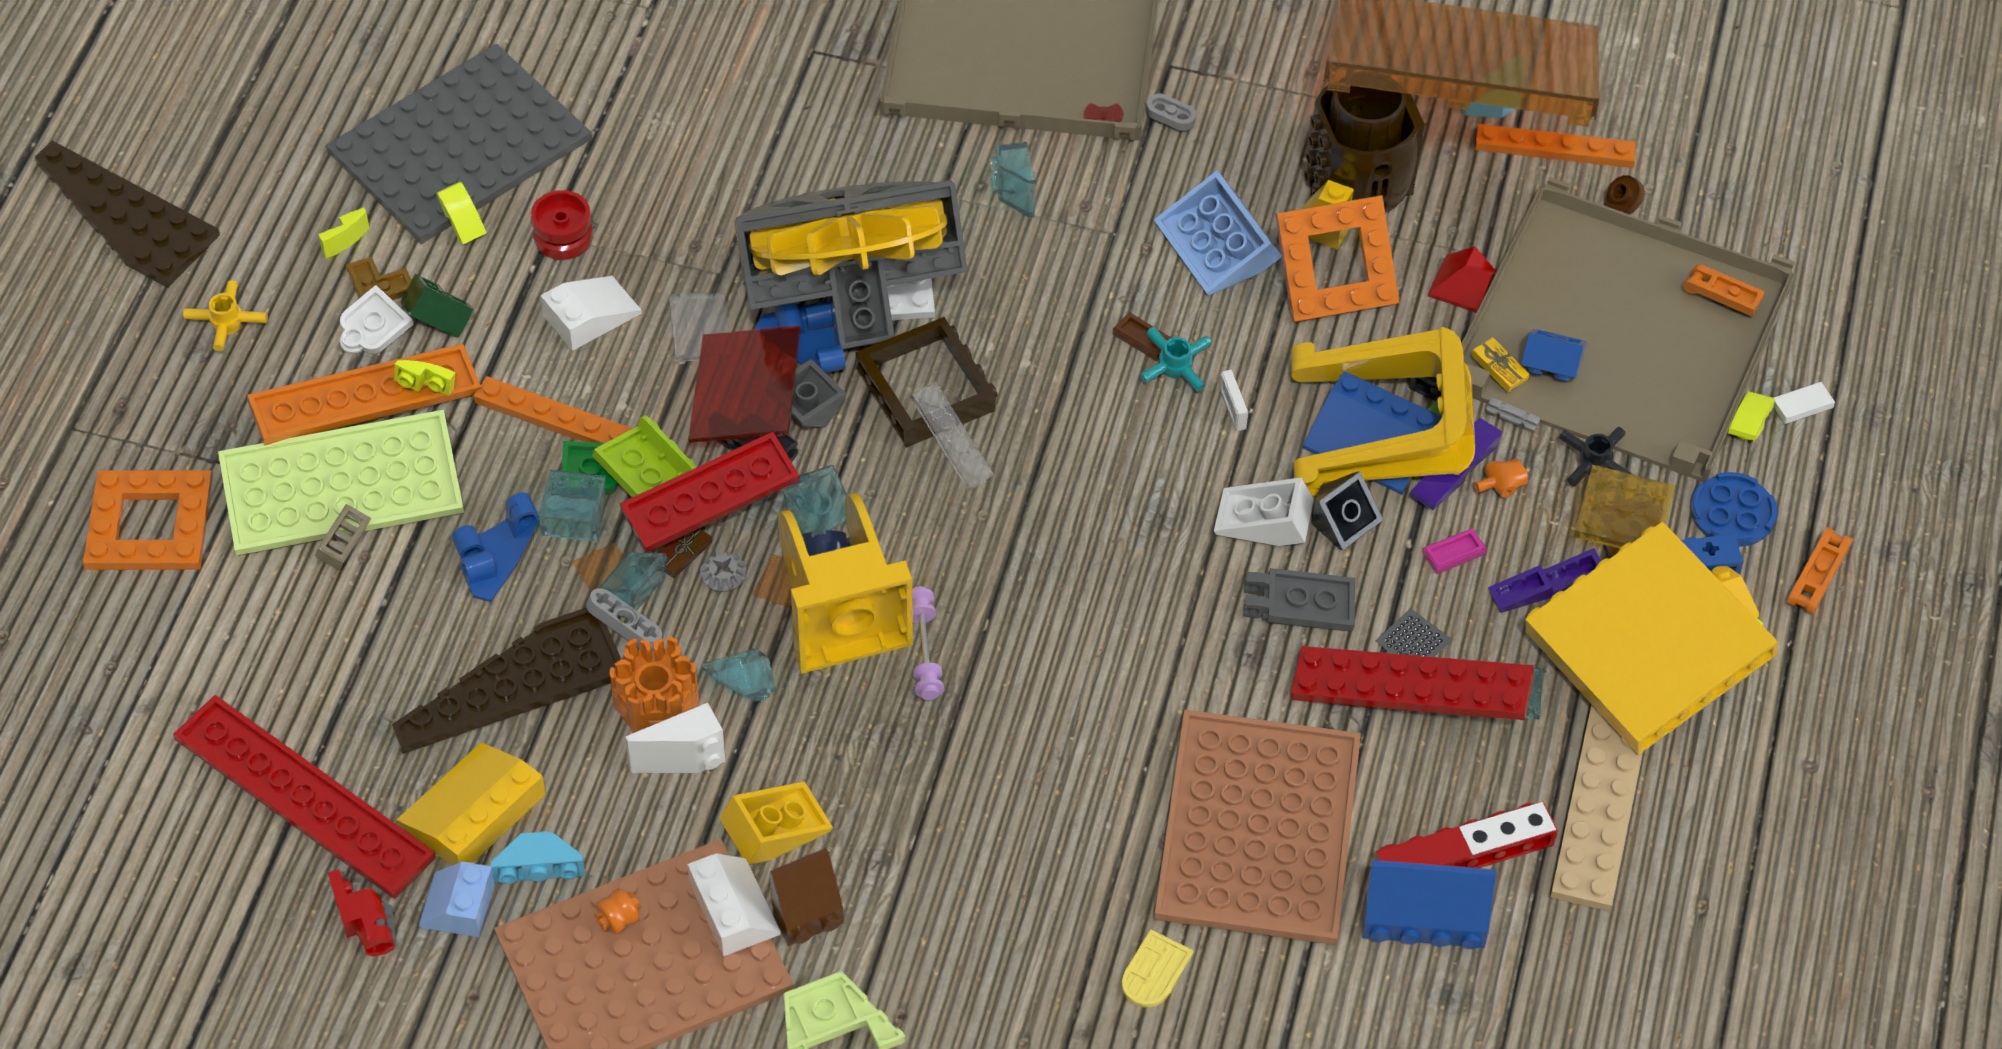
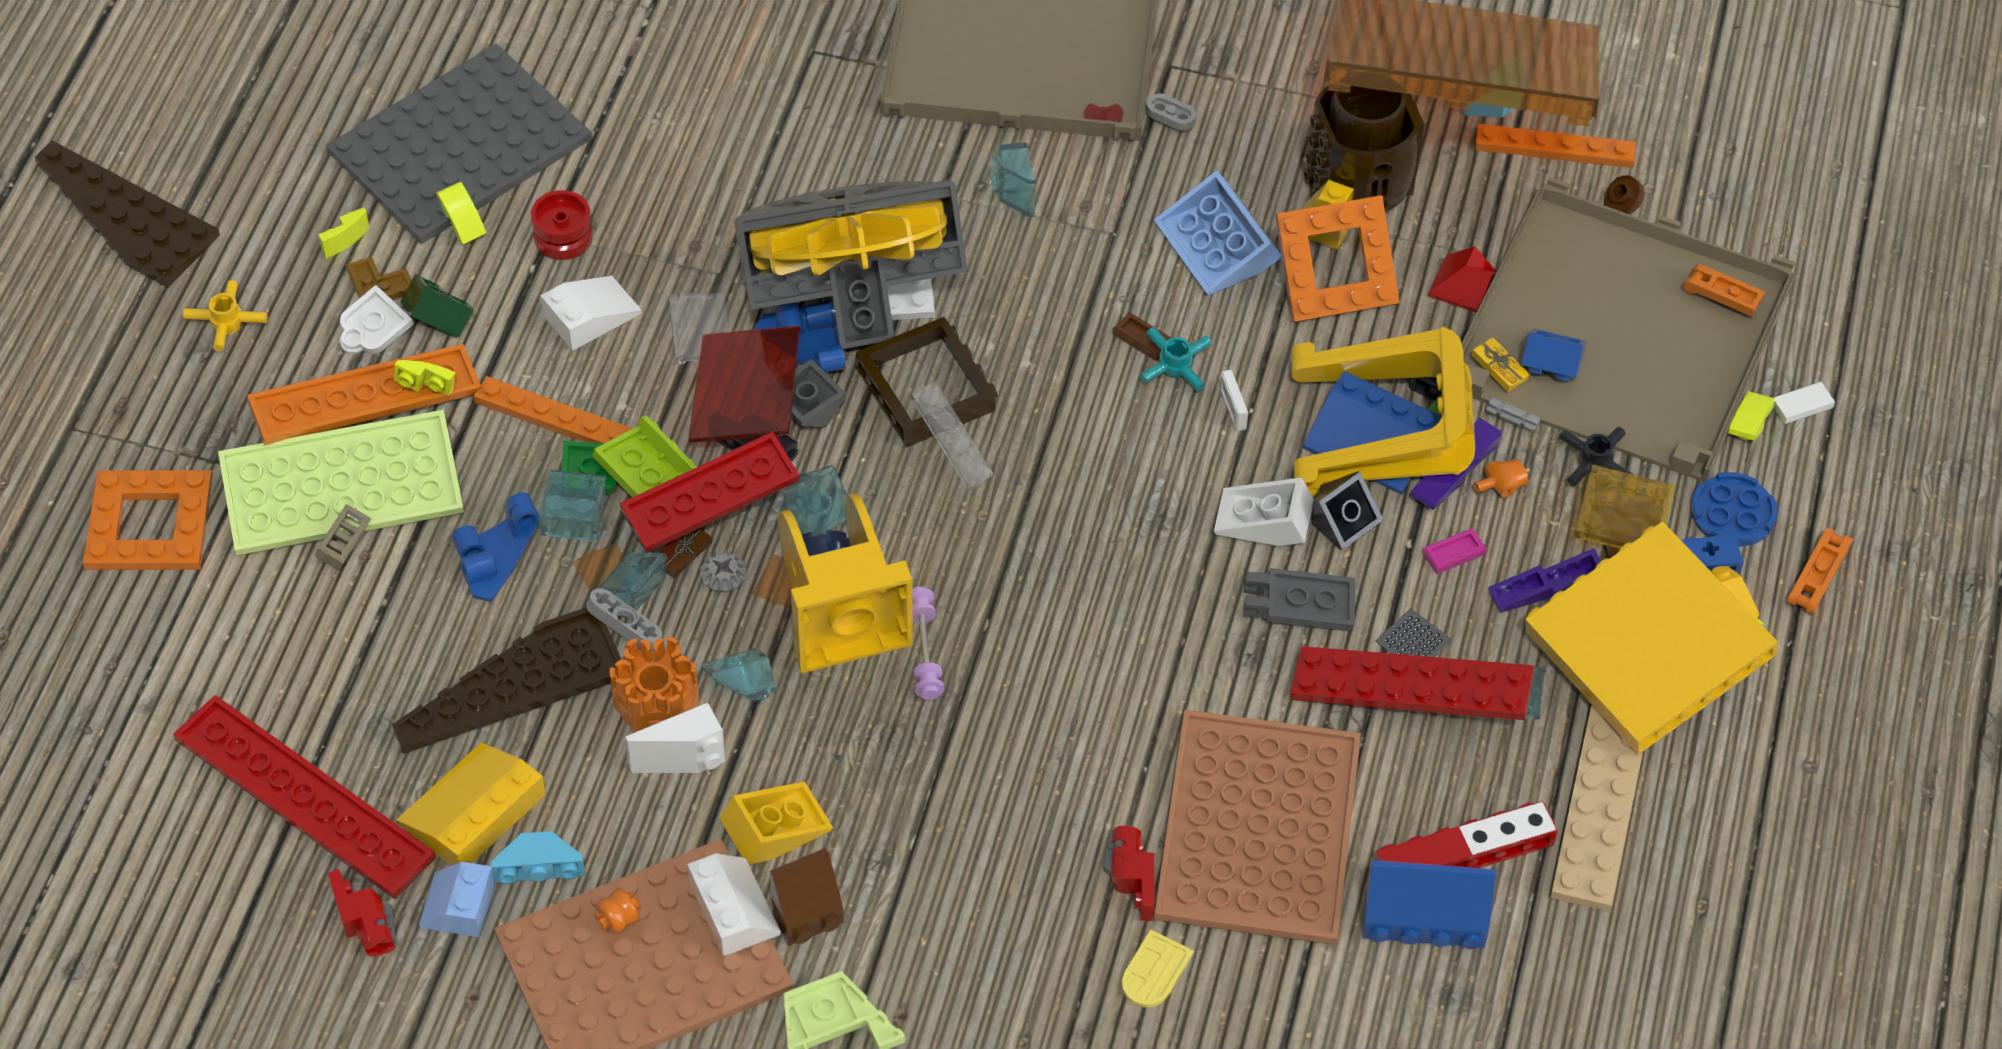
(1131, 868): none -> red plate

